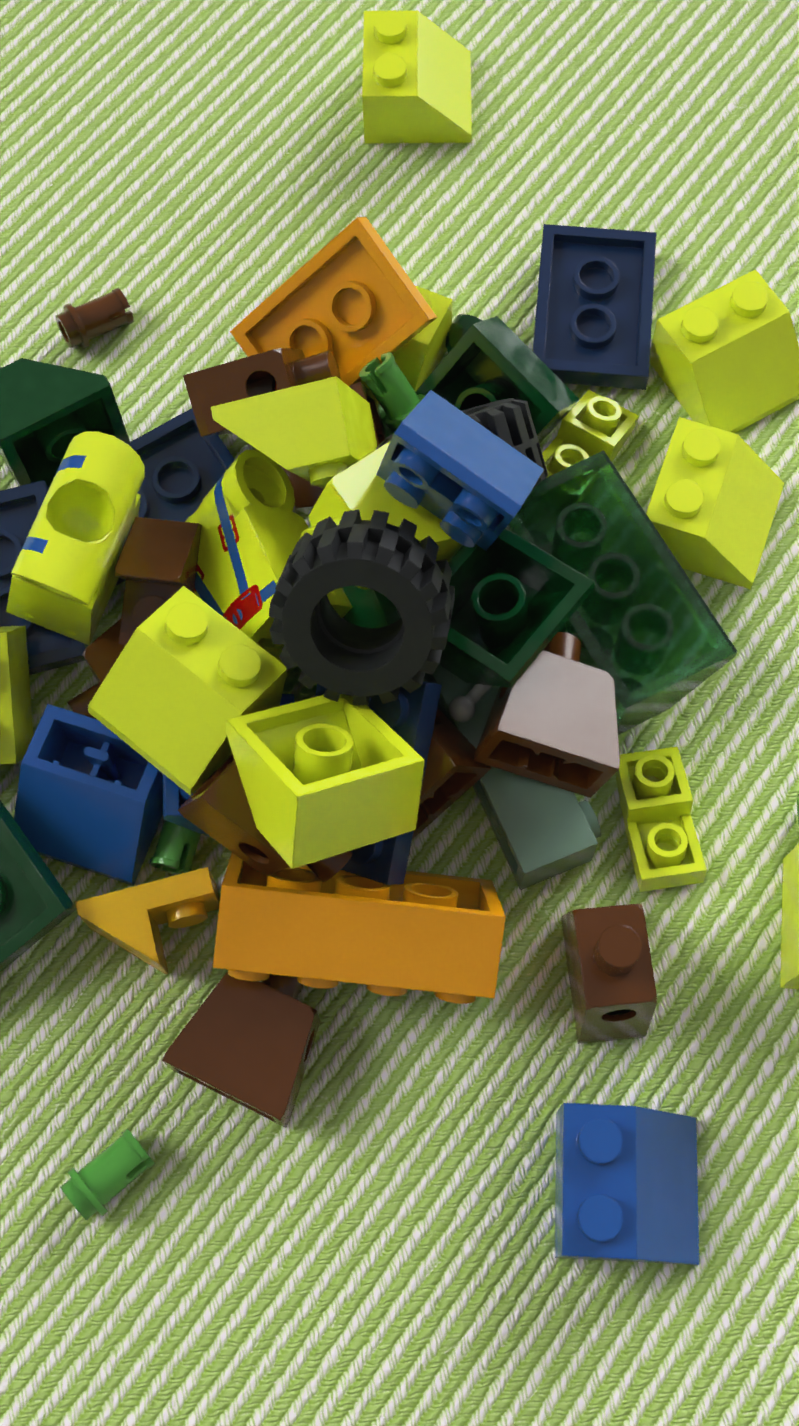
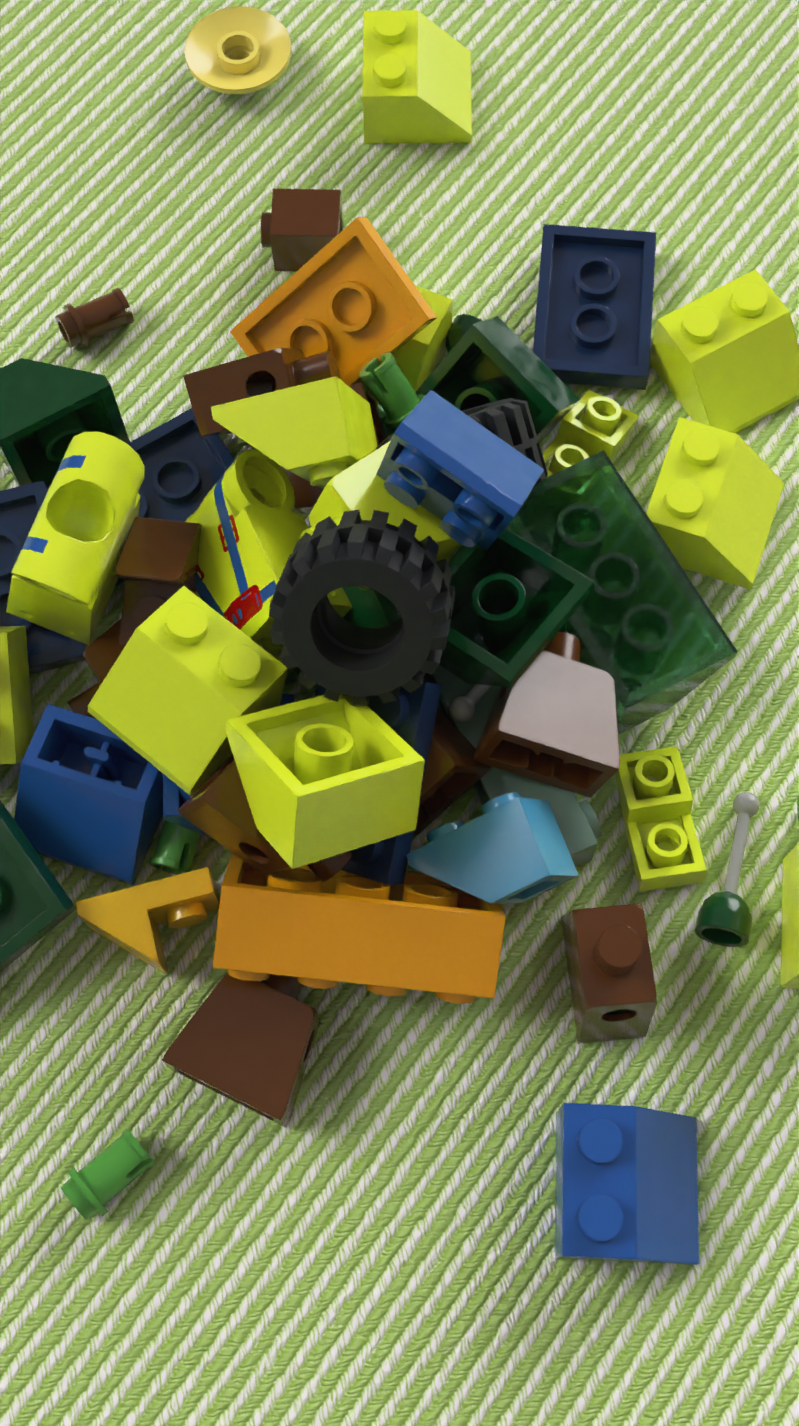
(237, 50): none -> light yellow dish
(300, 225): none -> reddish brown brick
(502, 855): none -> dark azure slope
(725, 915): none -> dark green hinge

